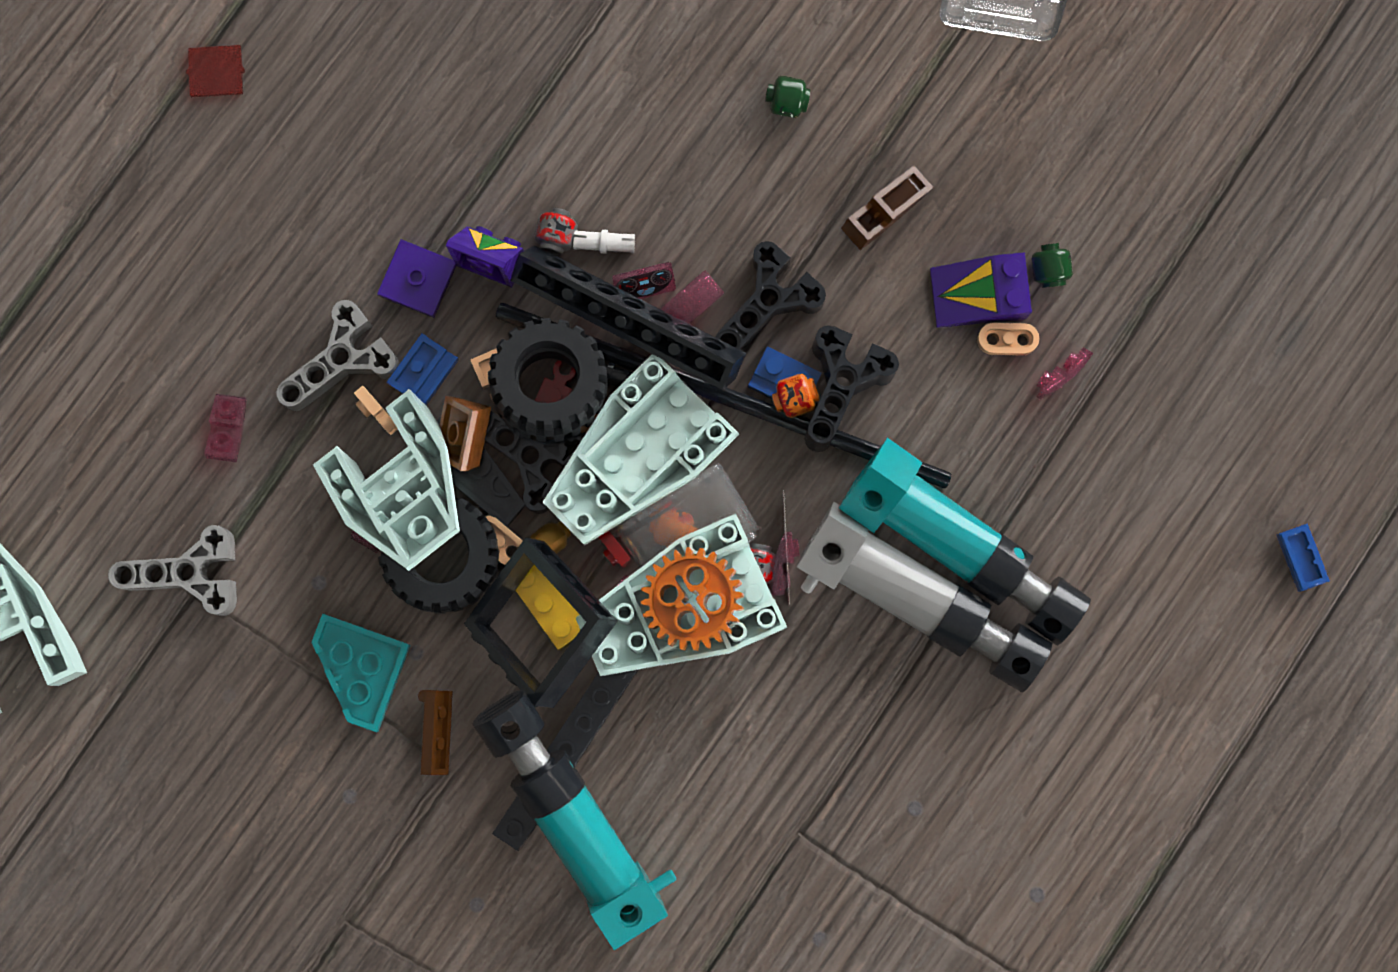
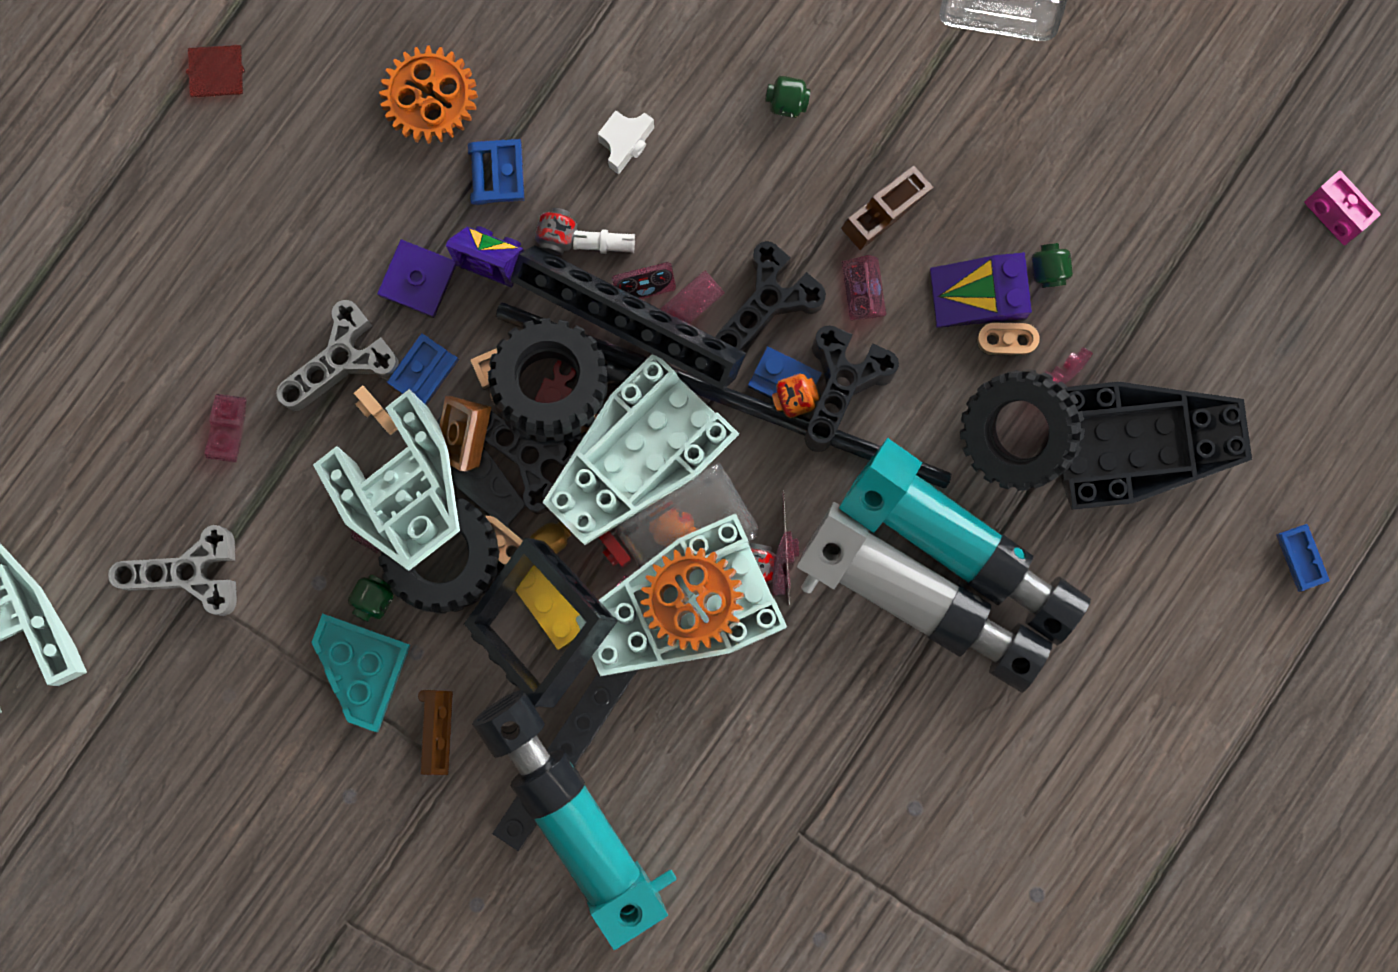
(370, 598): none -> dark green head
(414, 116): none -> orange gear
(506, 171): none -> blue plate
(625, 138): none -> white brick
(864, 288): none -> clear pink slope
(989, 453): none -> black tyre
(1150, 441): none -> black wedge
(1342, 208): none -> dark pink bracket

